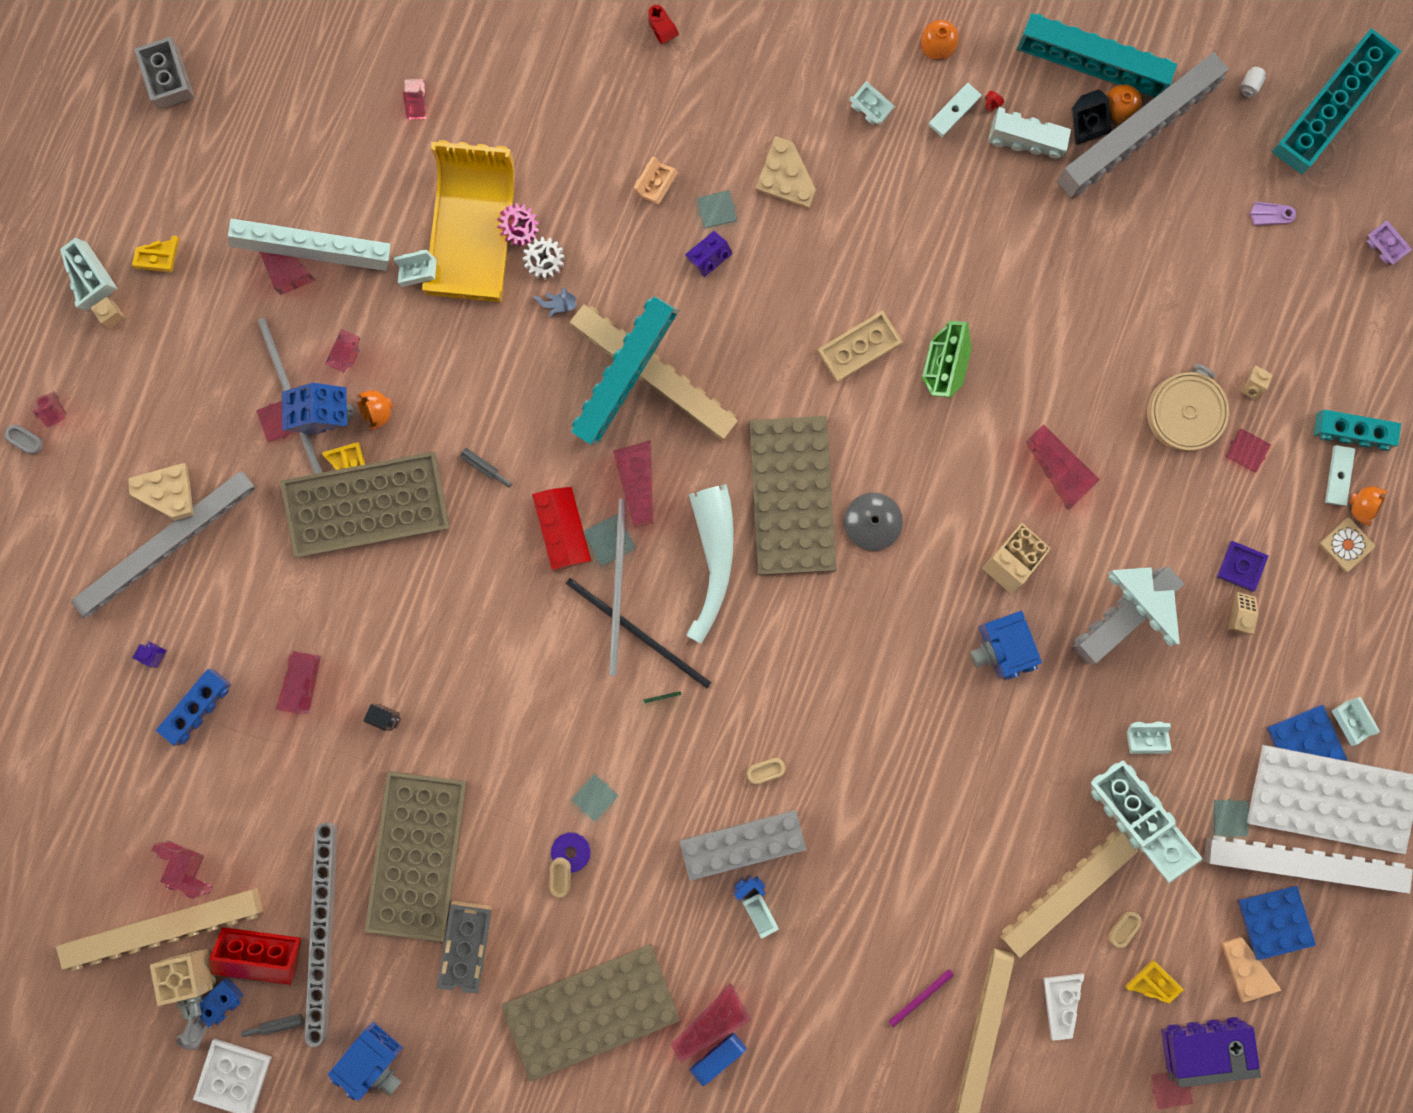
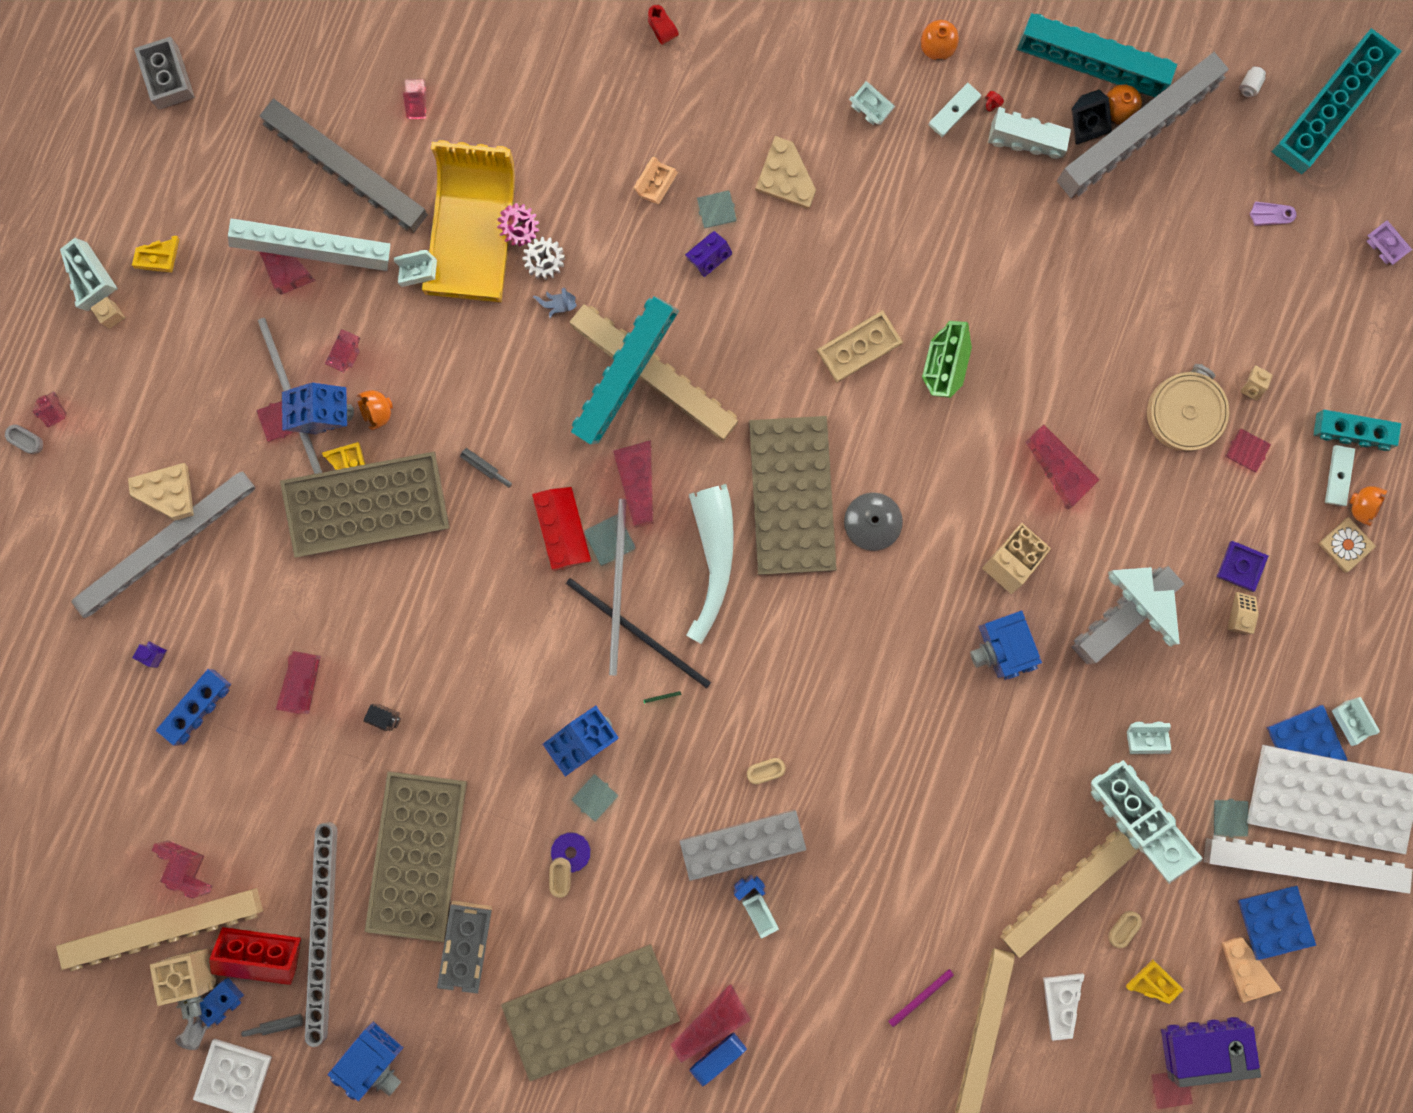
(342, 164): none -> brick
(580, 740): none -> blue piece

